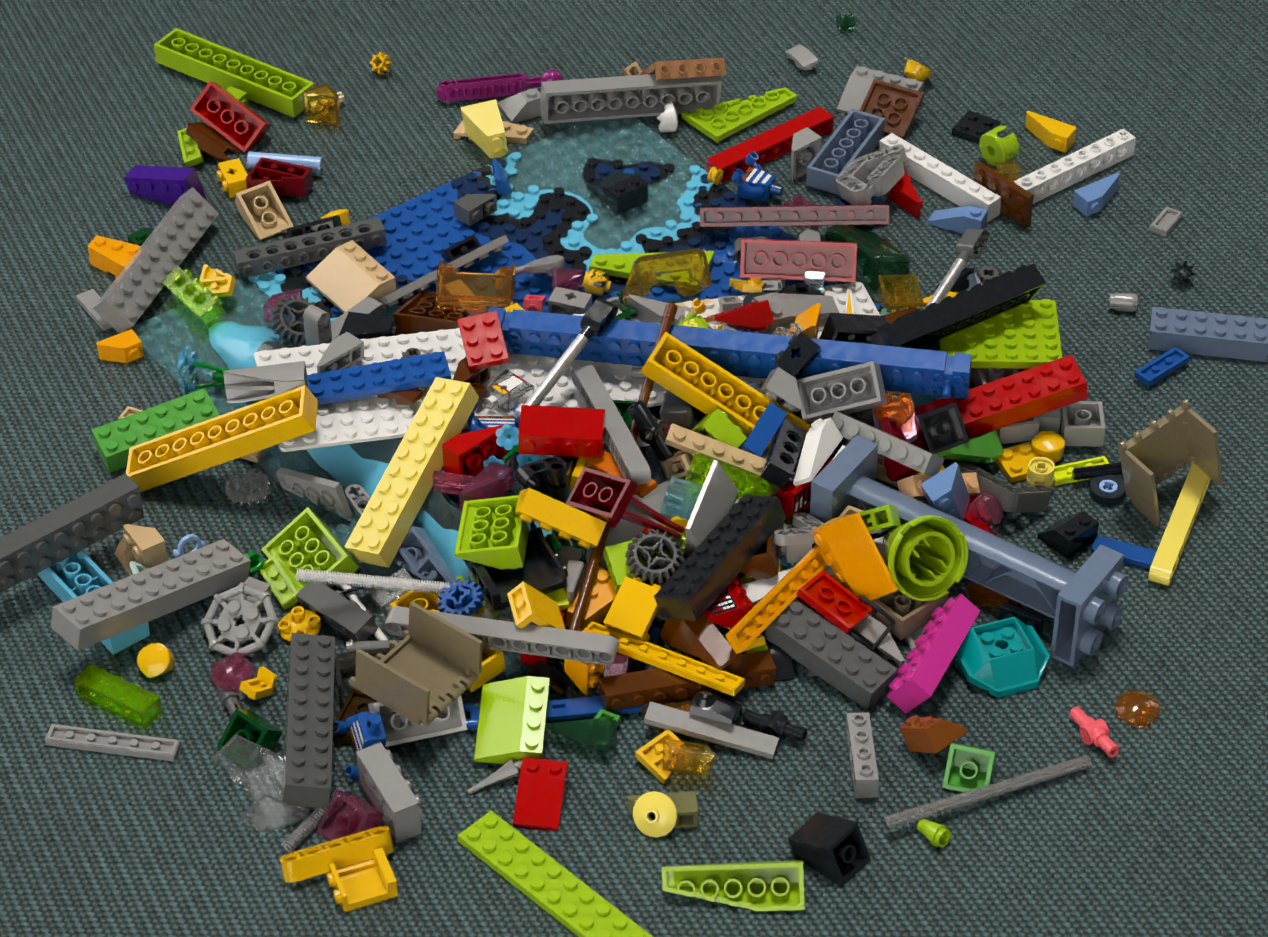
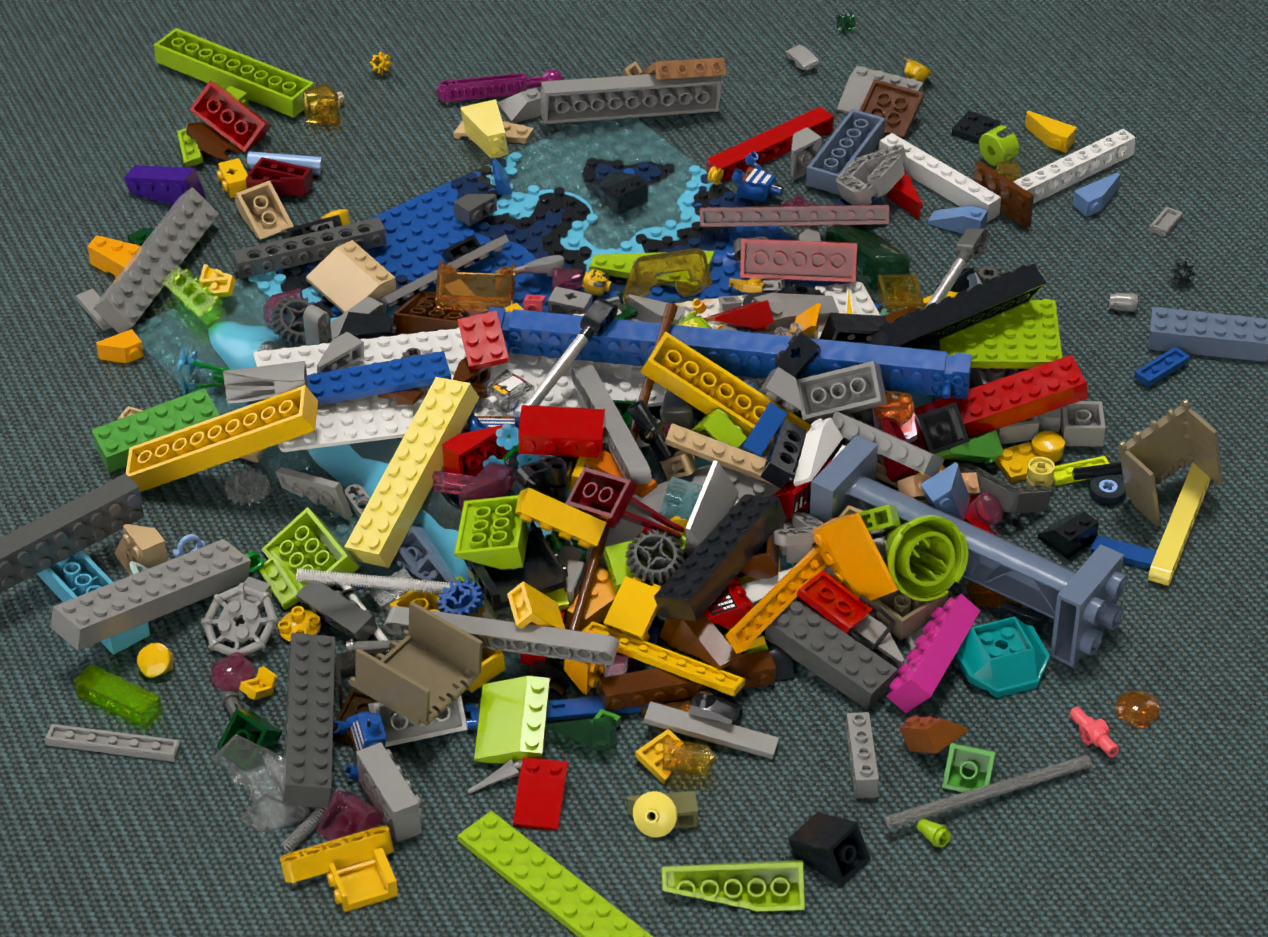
(668, 119): white hair -> none
(736, 115): lime wing -> none
(743, 481): clear neon green brick -> none
(774, 724): black pin -> none
(814, 279): clear light blue plate -> none

